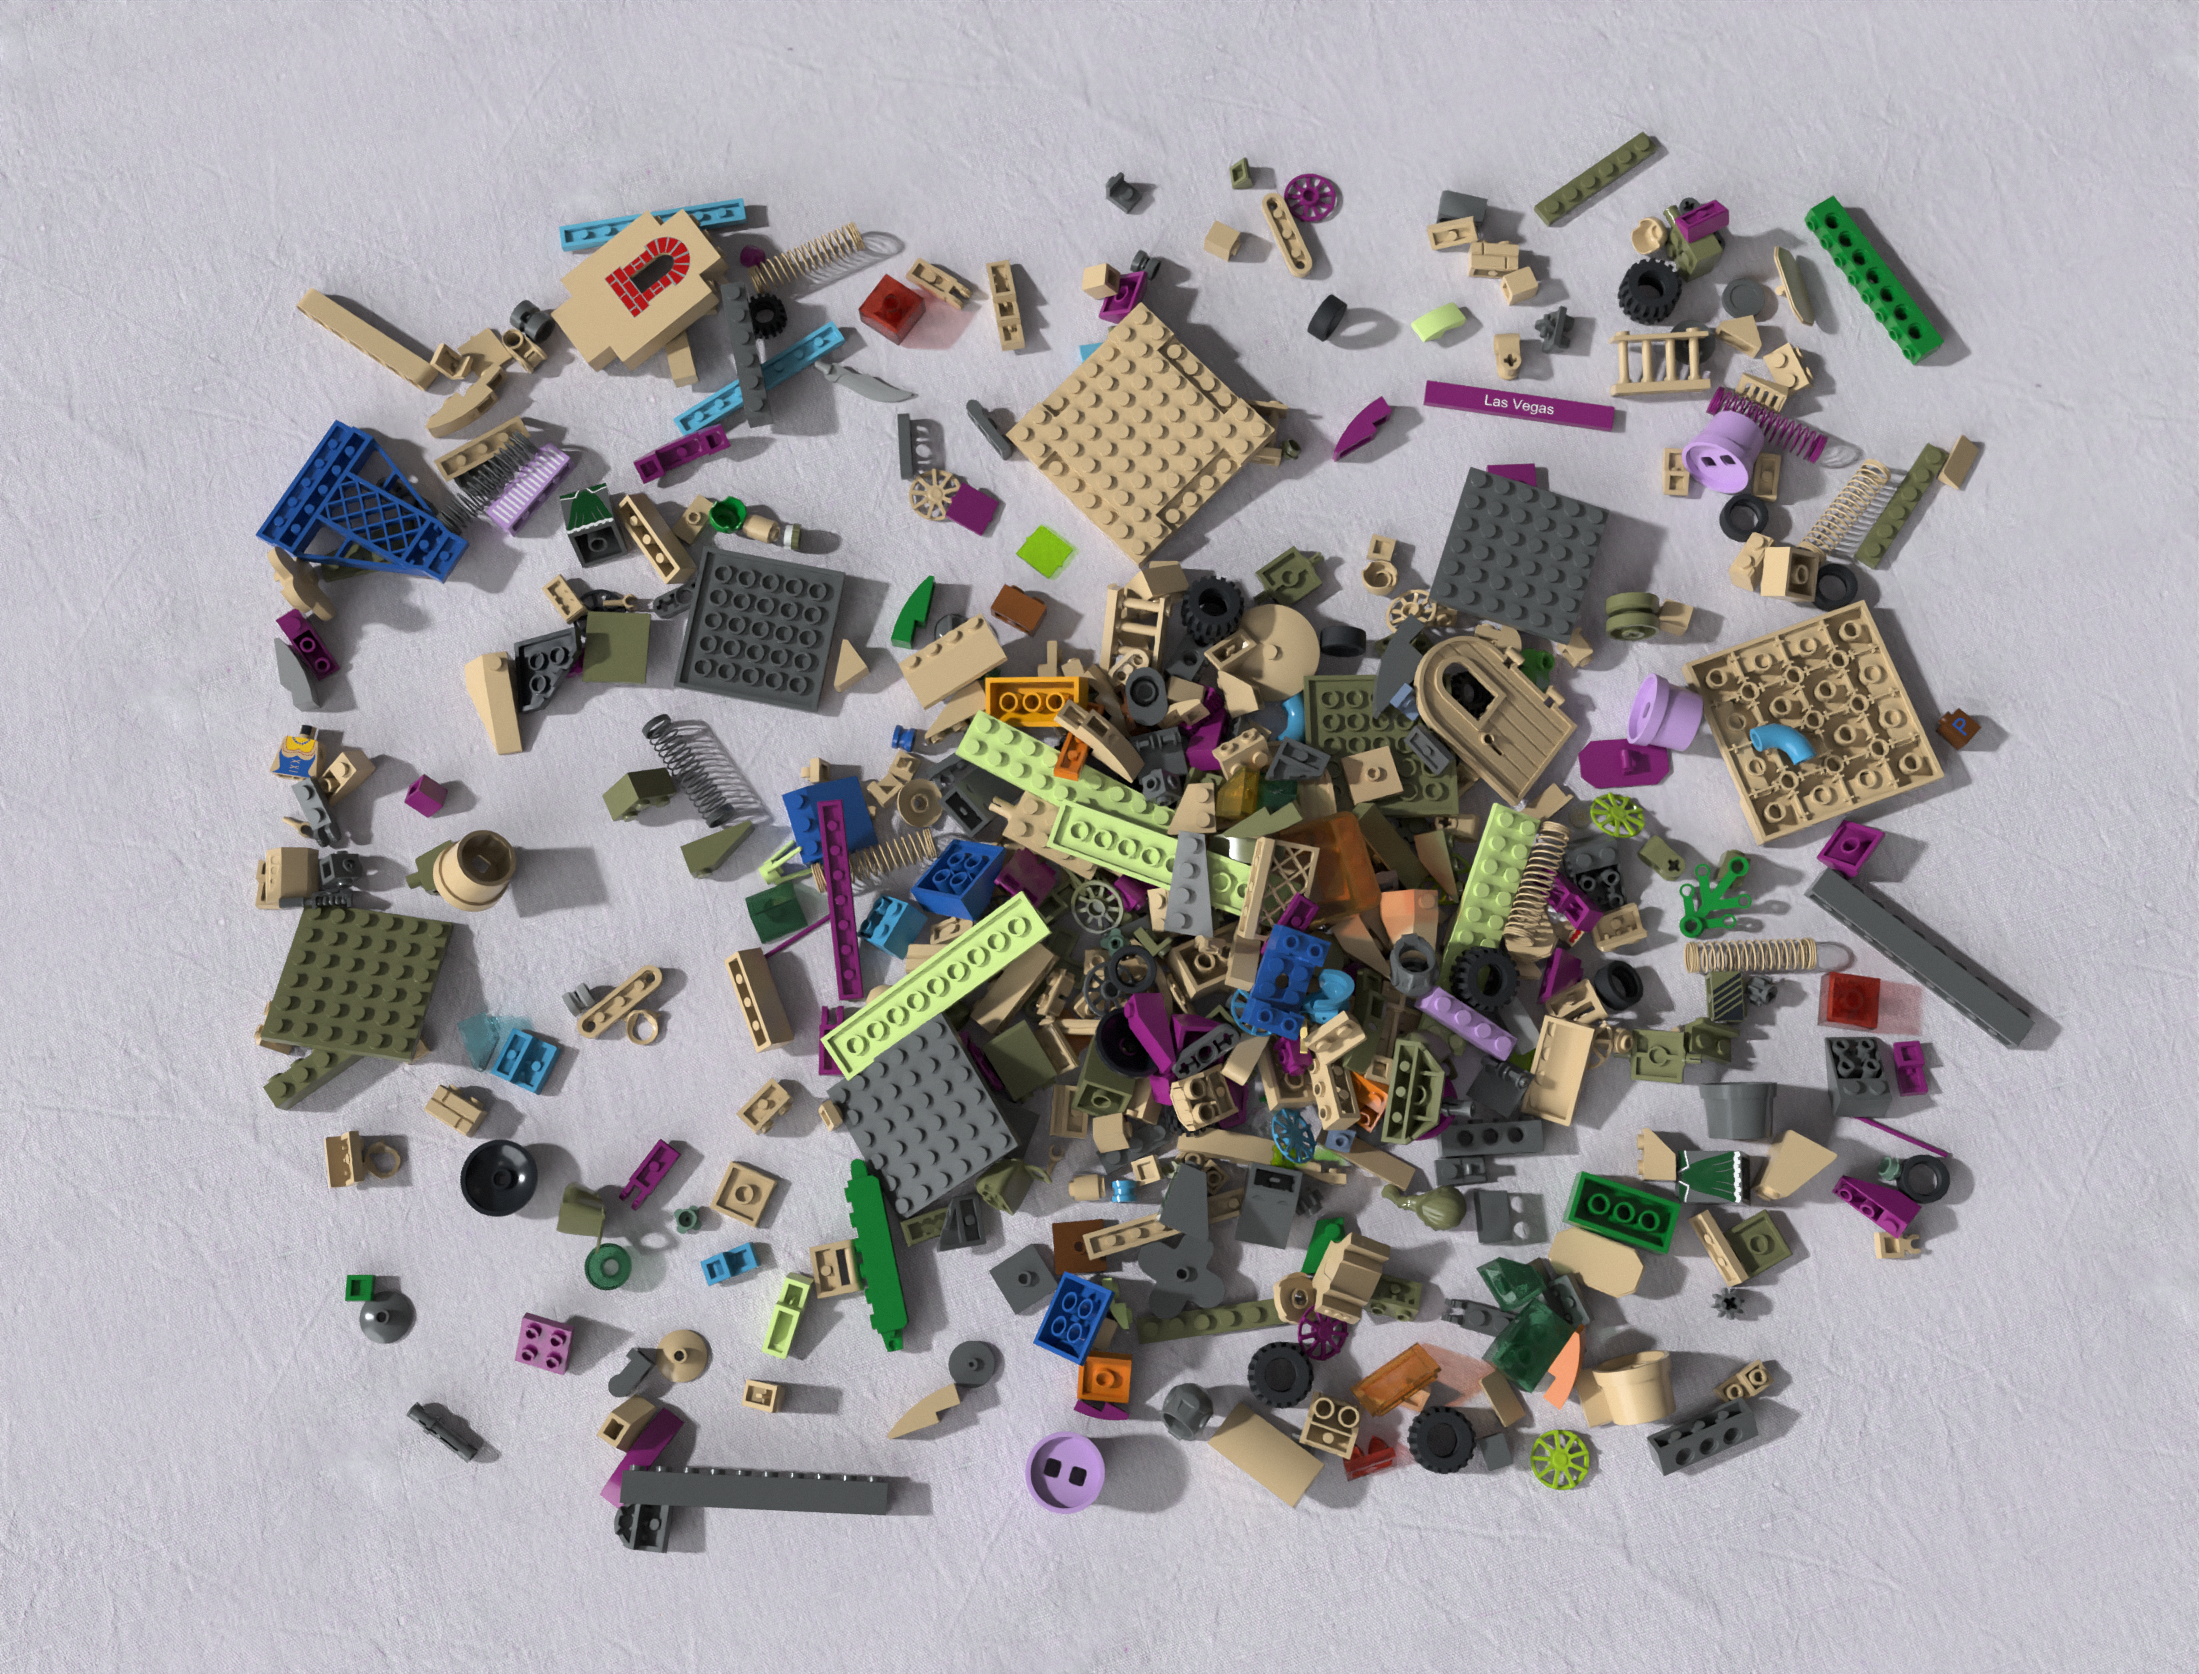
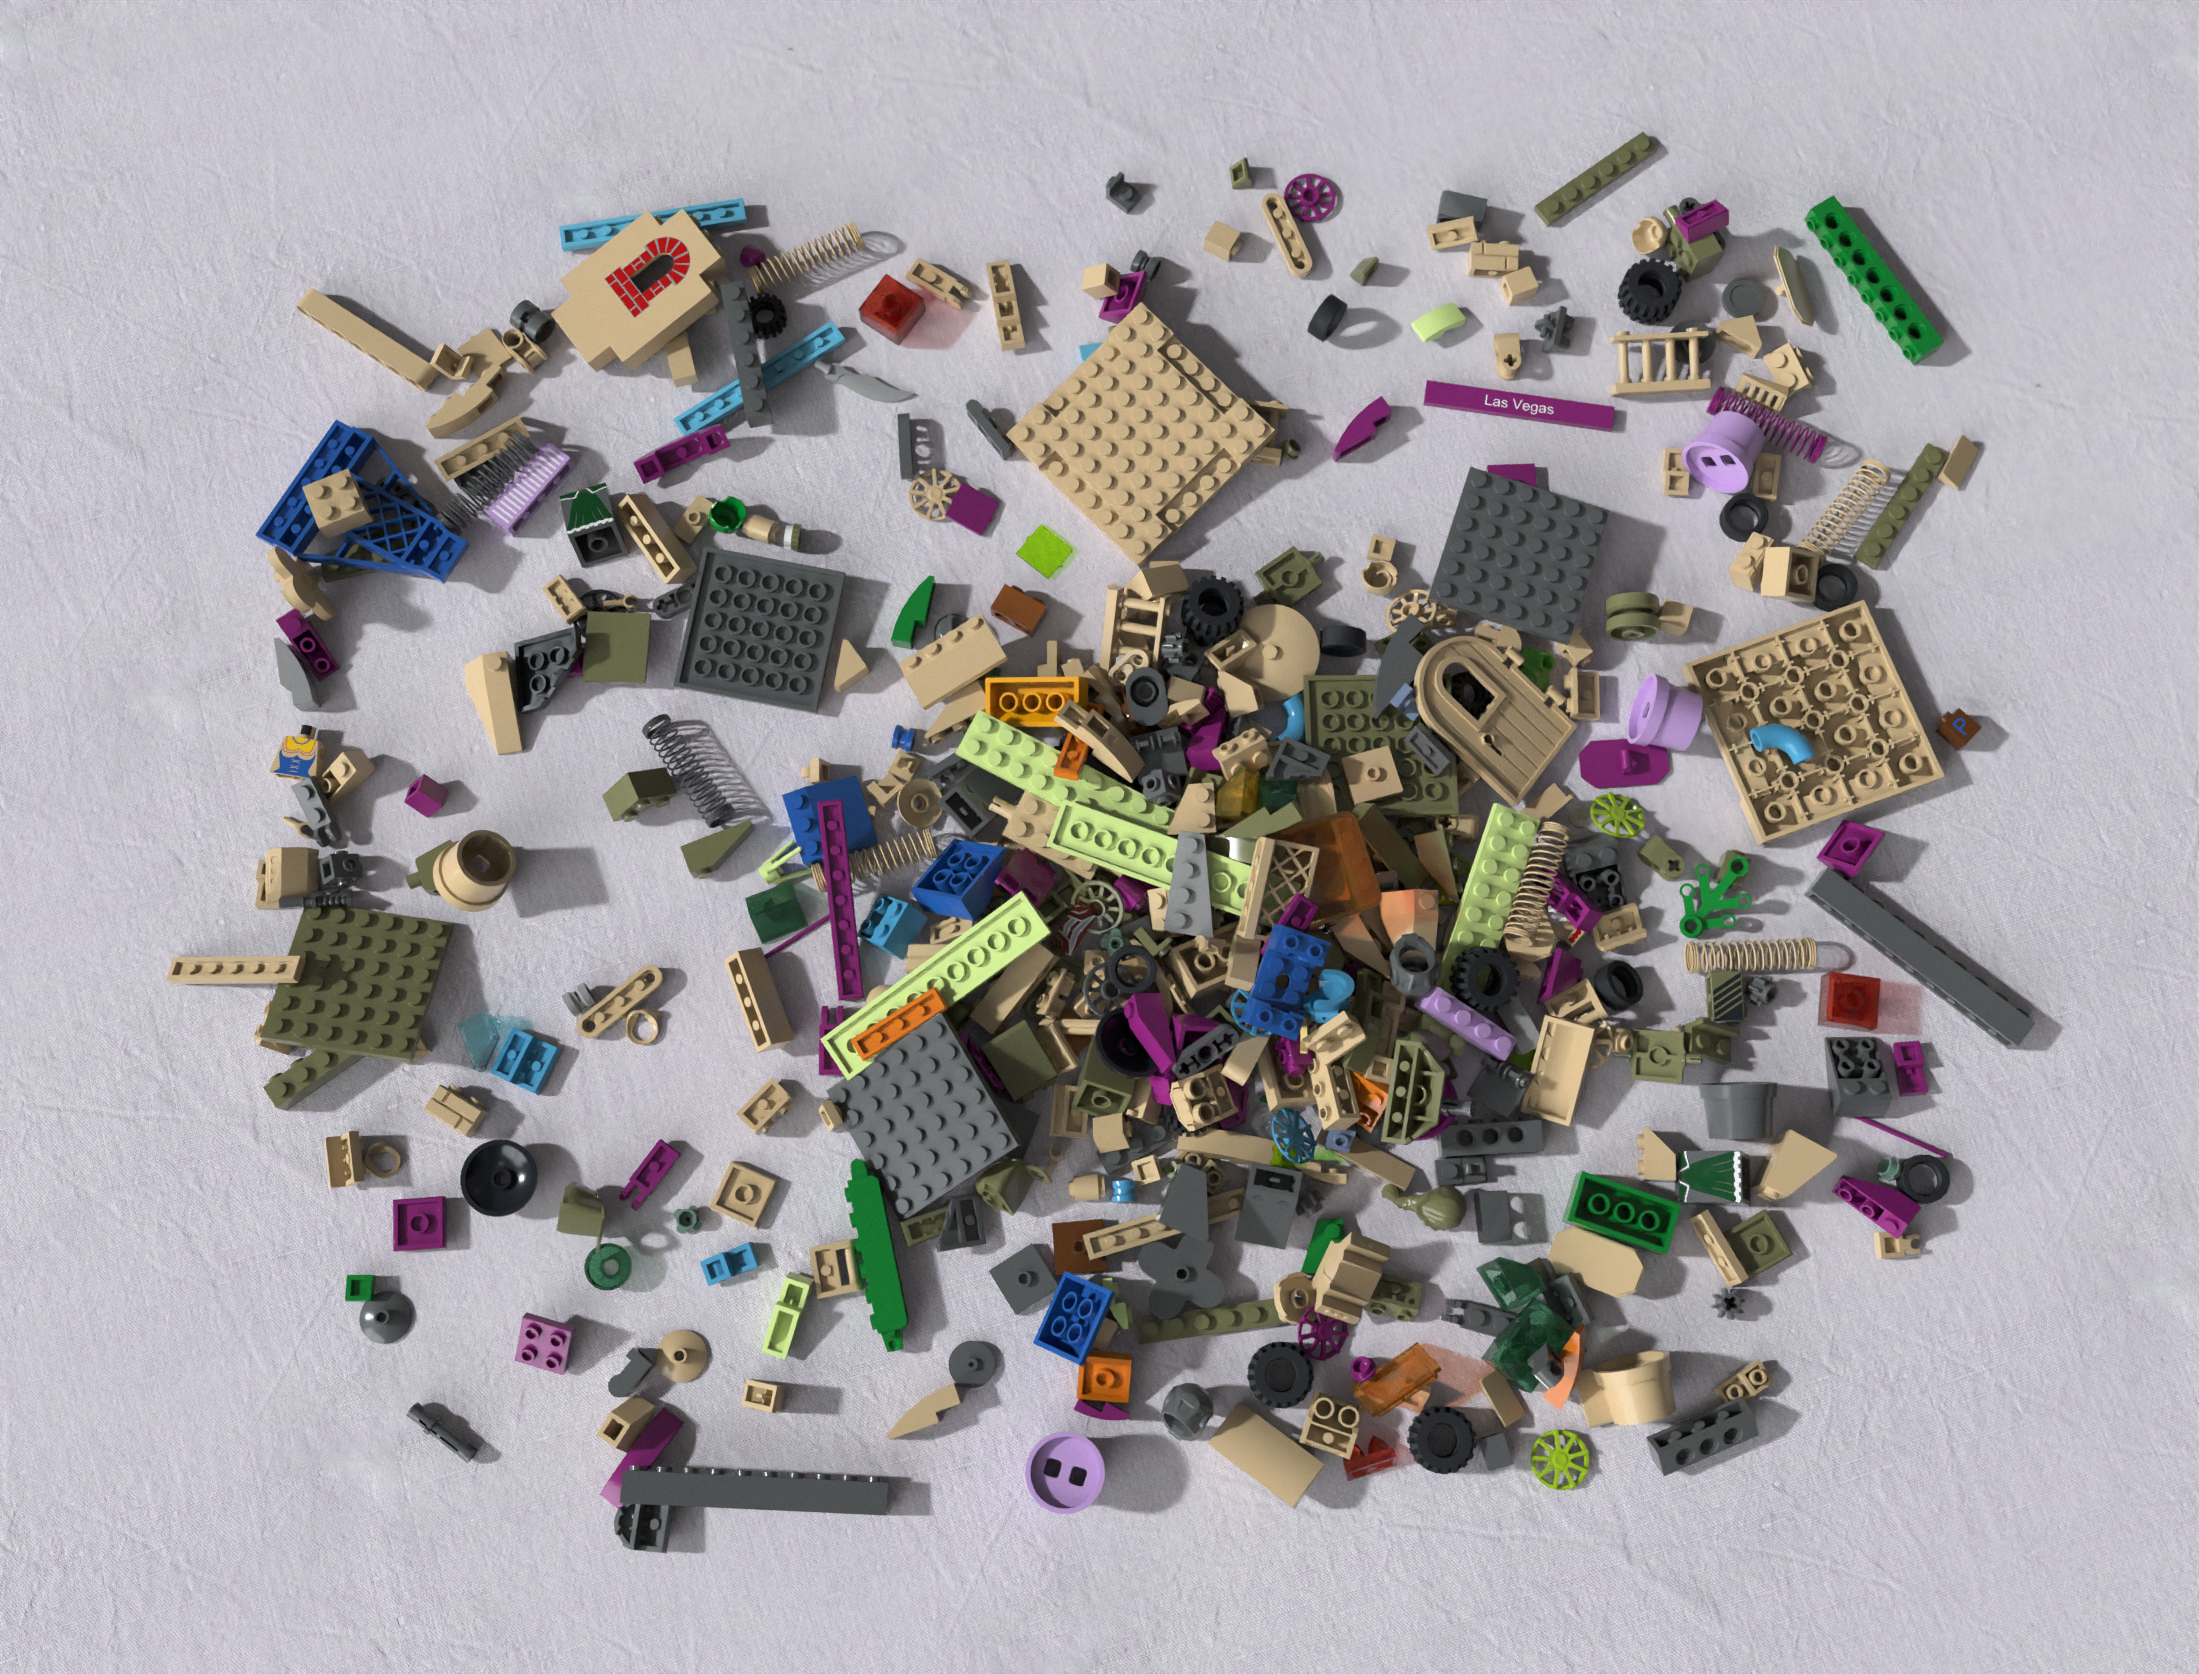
(236, 969): none -> tan plate
(337, 504): none -> tan brick
(419, 1223): none -> magenta plate
(899, 1024): none -> orange tile
(1074, 928): none -> tile
(1175, 647): none -> dark grey gear
(1363, 1369): none -> magenta plate
(1365, 270): none -> olive slope
(1547, 1366): none -> dark grey leg
(1583, 695): none -> tan bracket

